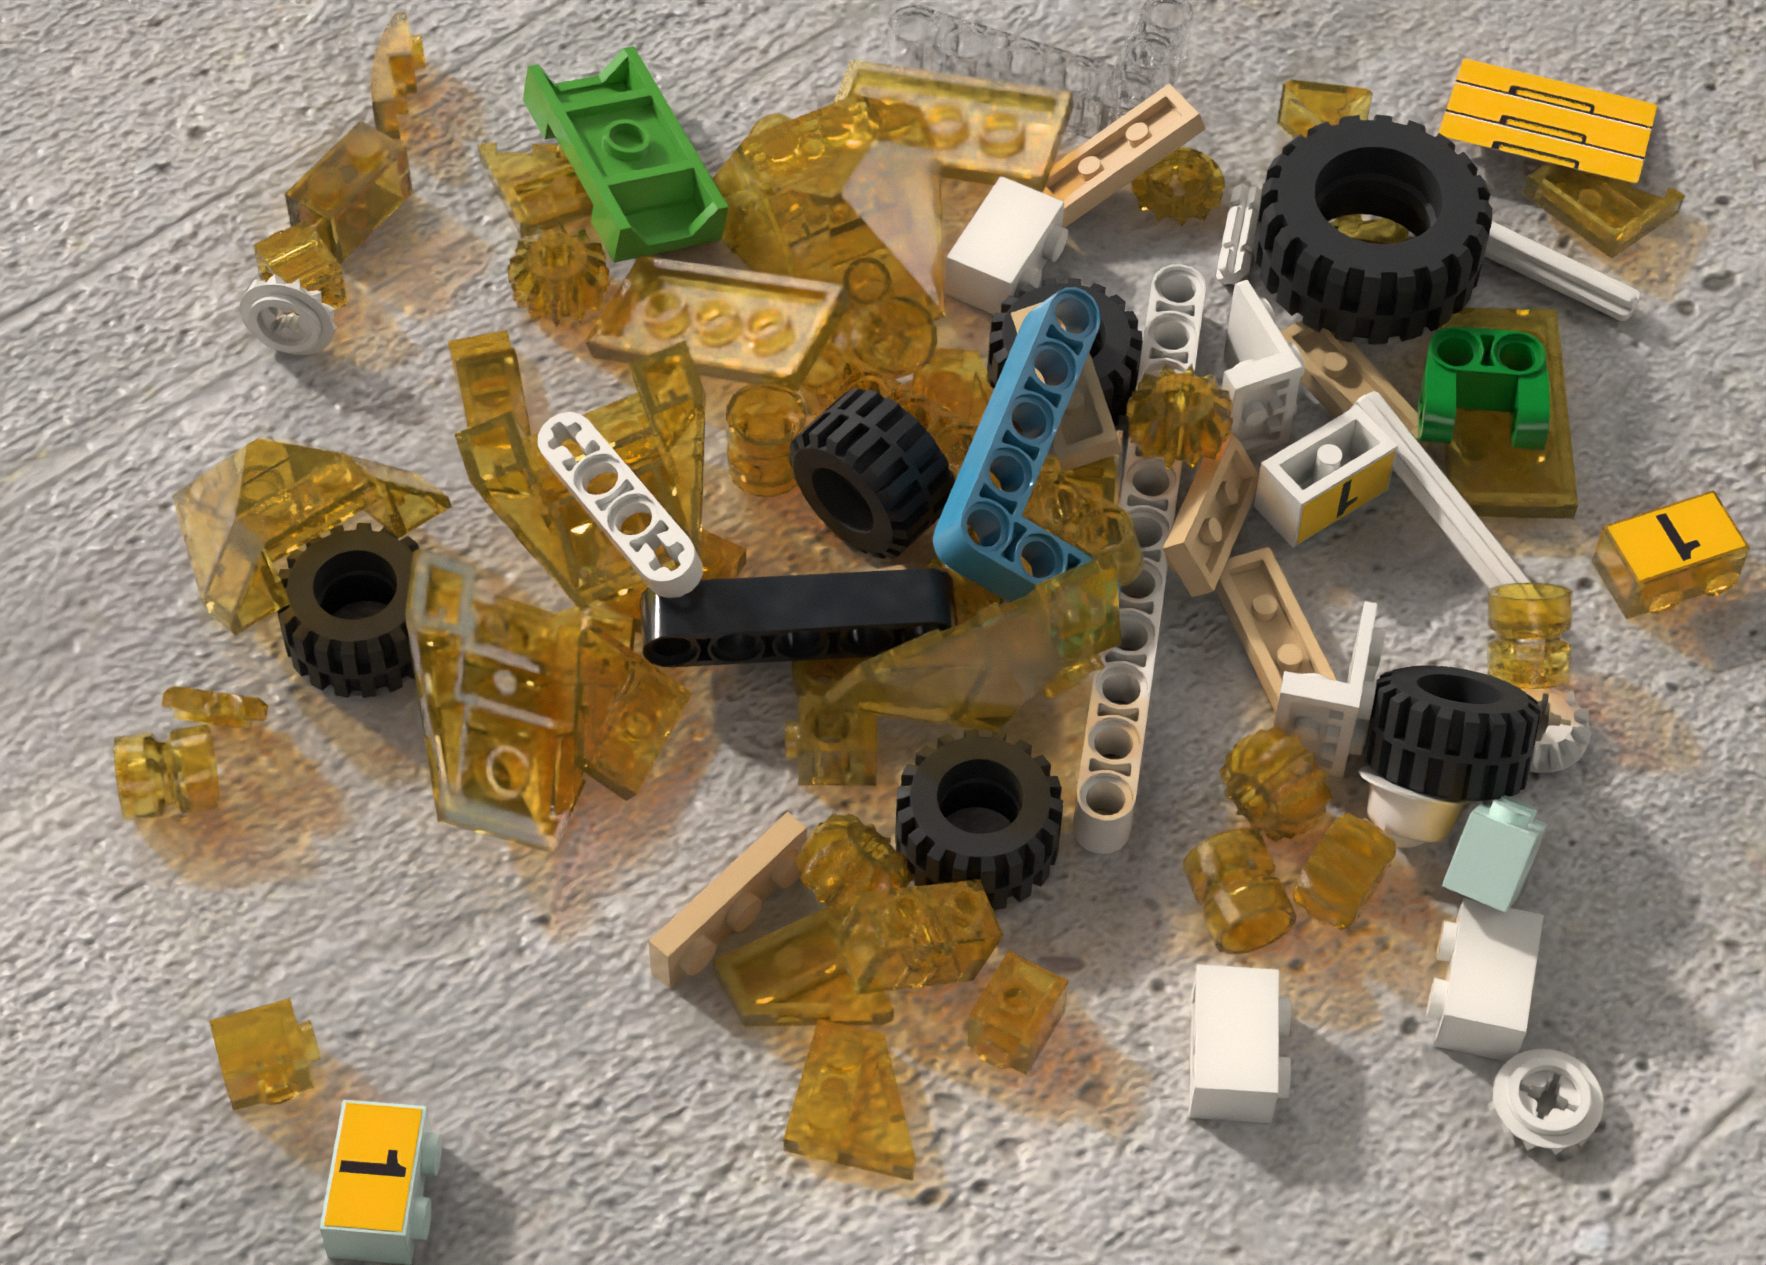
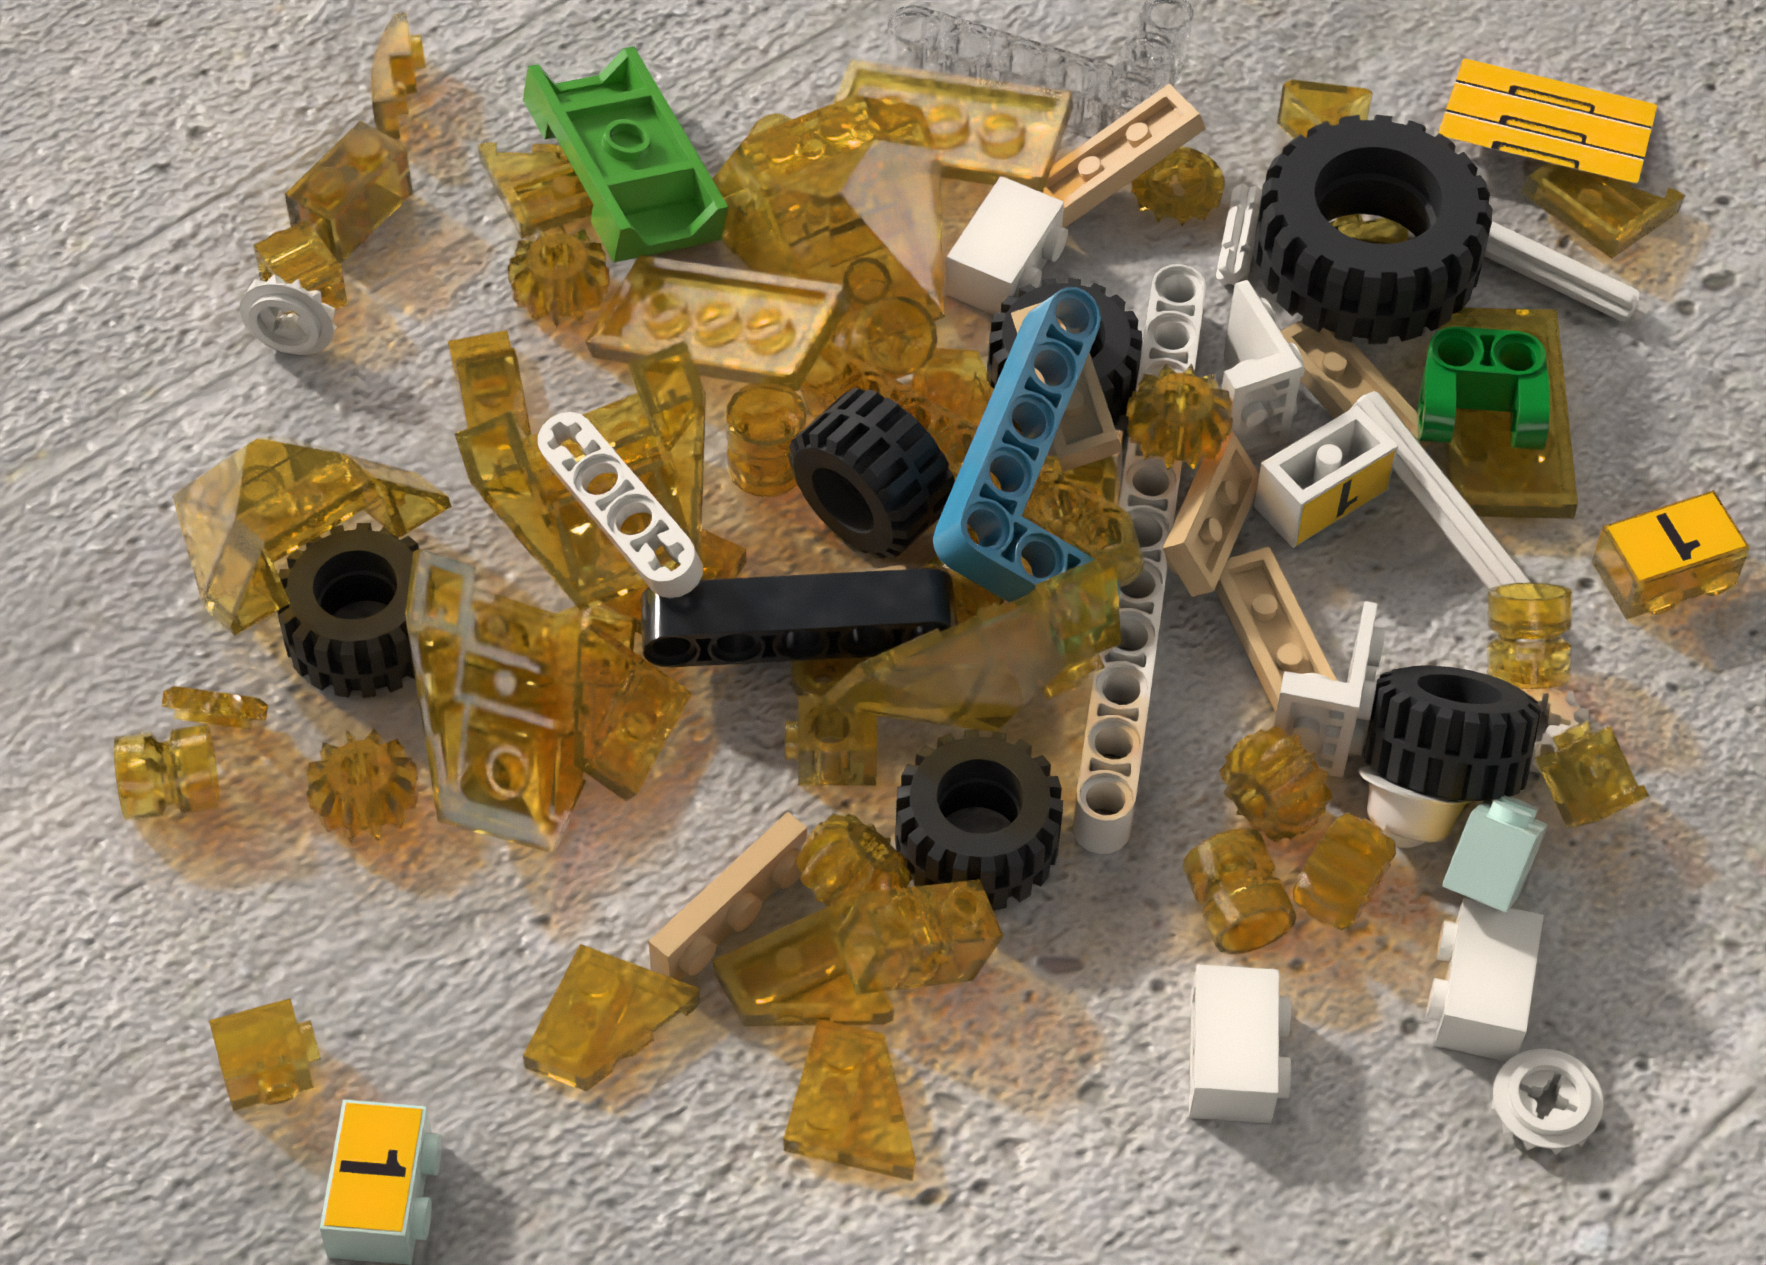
(362, 785): none -> clear yellow gear
(602, 1016): none -> clear yellow wing
(1016, 1014): clear yellow brick -> none
(1569, 777): none -> clear yellow brick

